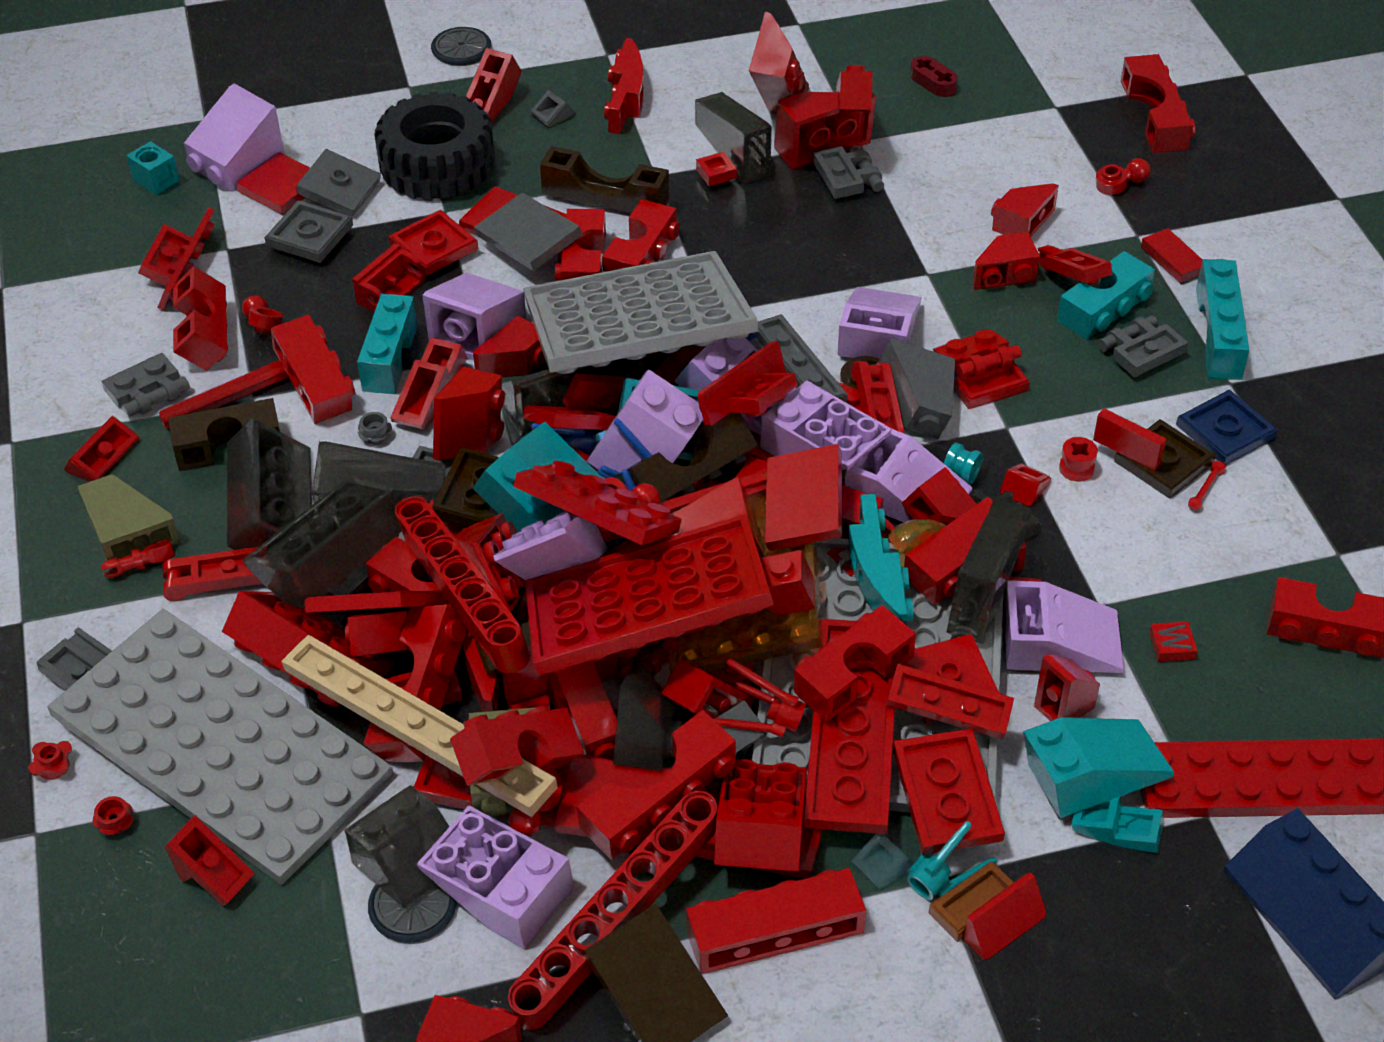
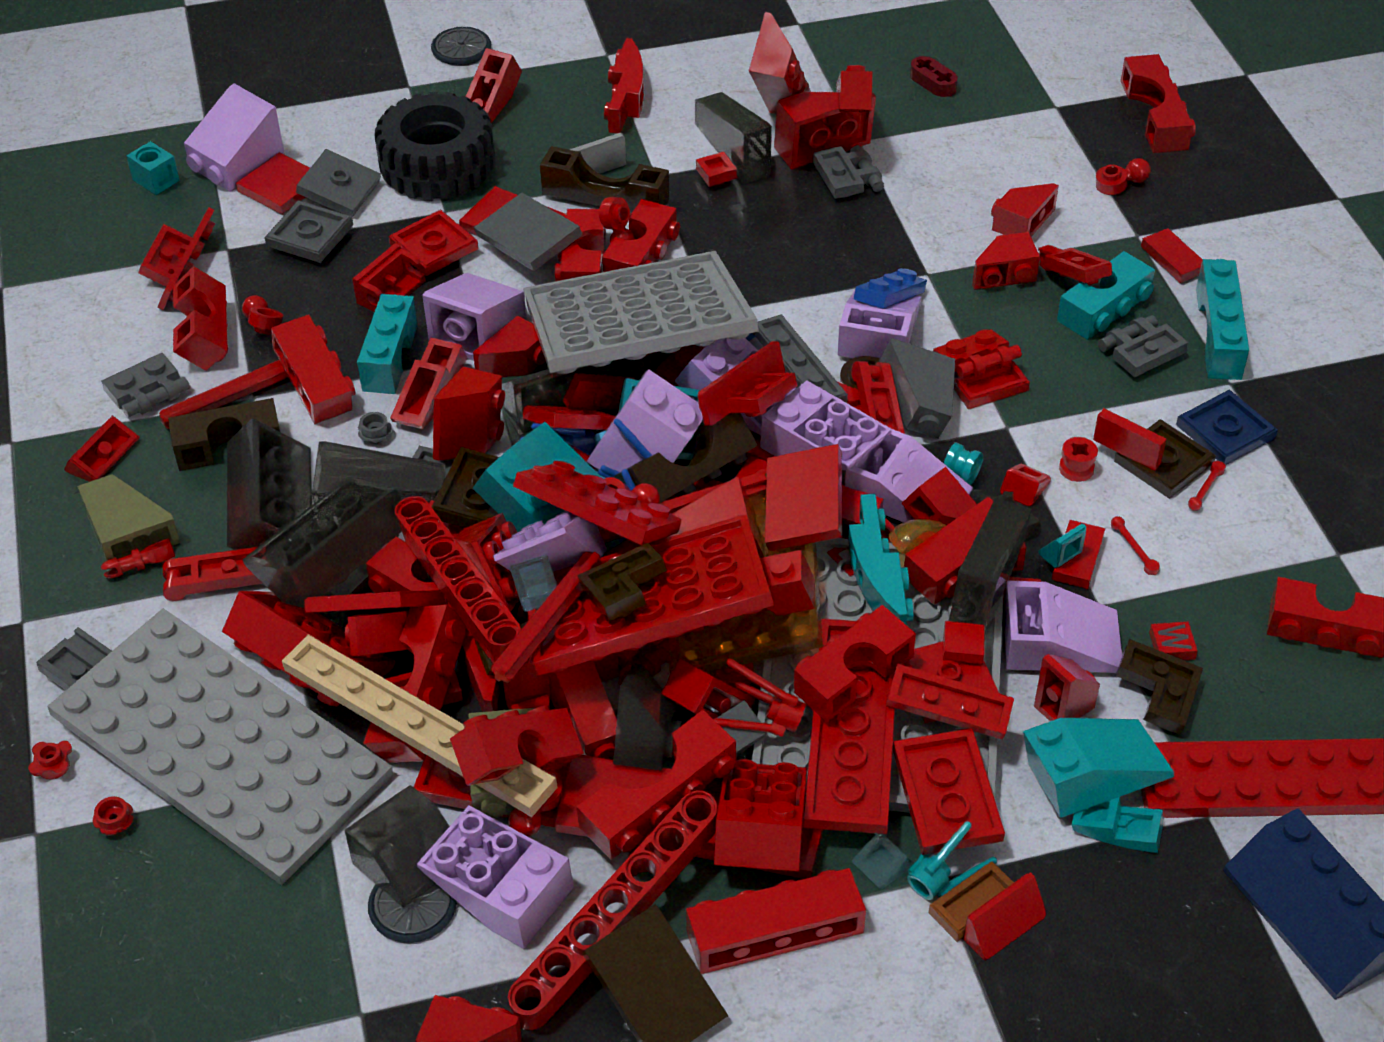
(208, 860): red slope -> none
(533, 581): none -> clear light blue slope
(543, 620): none -> red axle
(551, 109): dark grey slope -> none
(604, 153): none -> light grey panel
(614, 215): none -> red plate
(615, 582): none -> dark brown plate
(890, 288): none -> blue plate
(963, 642): none -> red tile
(1064, 547): none -> teal slope
(1080, 568): none -> red tile
(1151, 566): none -> red hinge
(1168, 677): none -> dark brown plate

